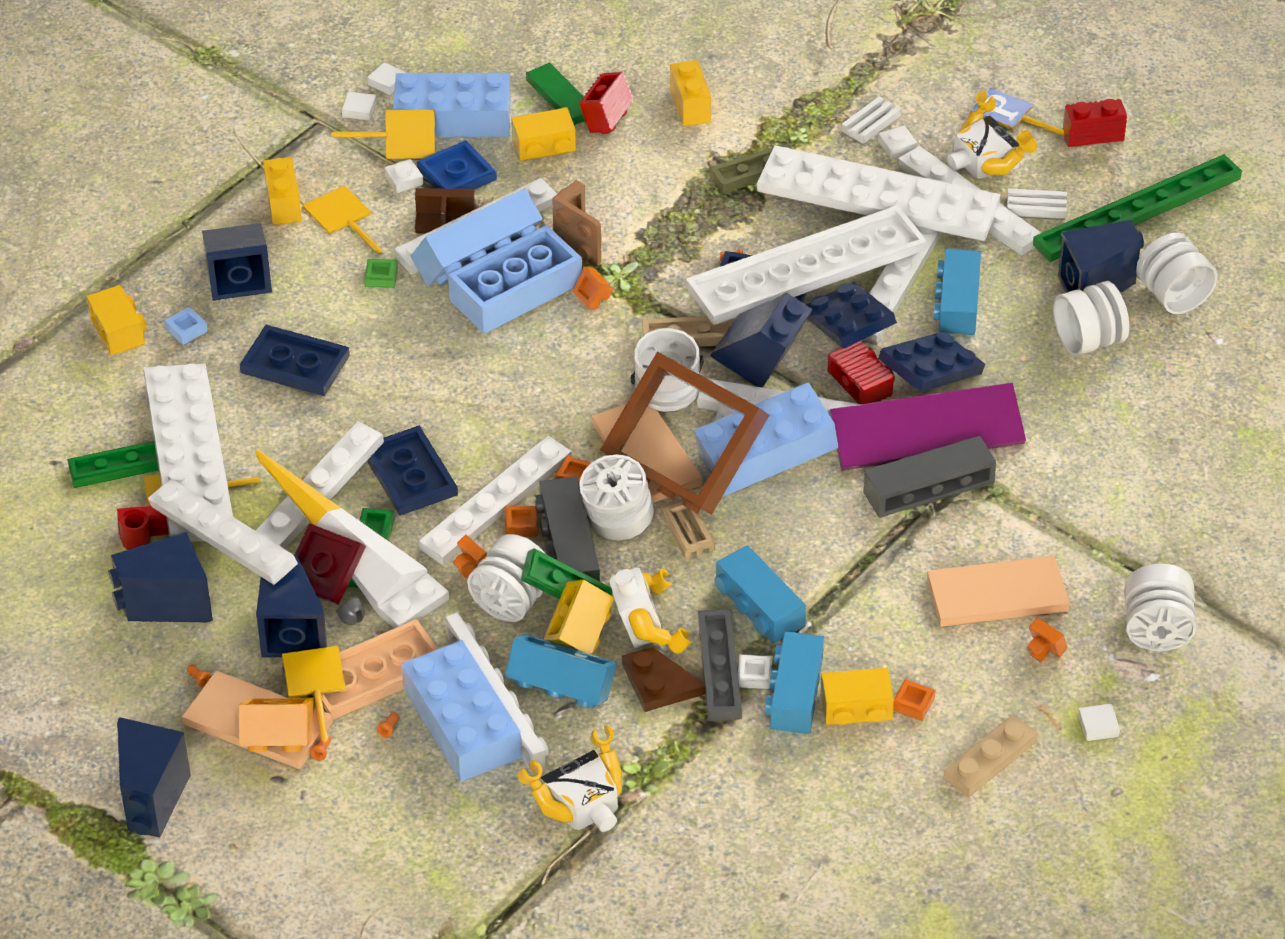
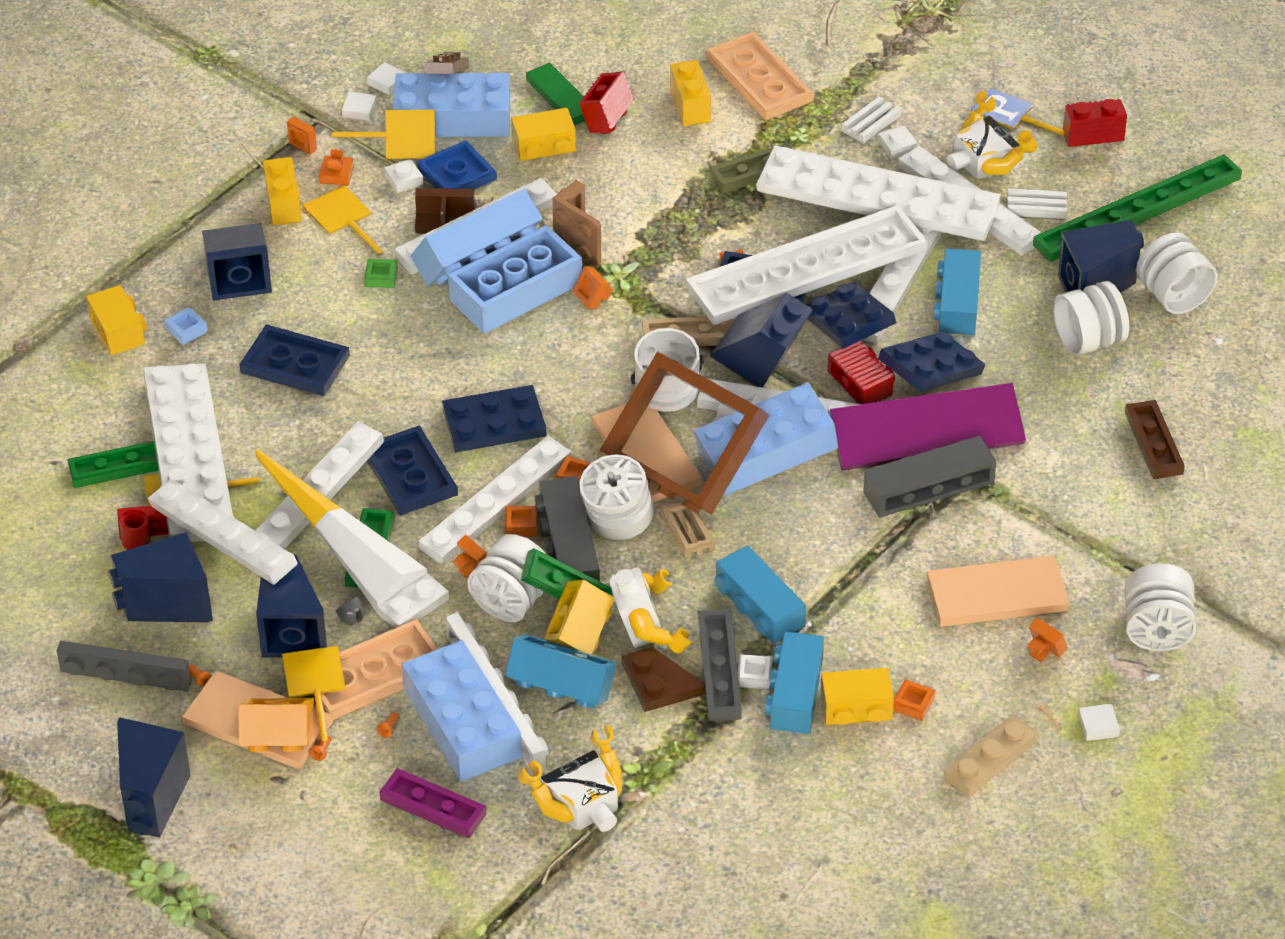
(124, 666): none -> dark grey plate
(301, 135): none -> orange tile
(328, 561): dark red tile -> none
(336, 169): none -> orange tile
(433, 803): none -> magenta plate
(447, 63): none -> plate
(494, 418): none -> dark blue plate
(759, 75): none -> light nougat tile
(1154, 439): none -> reddish brown plate

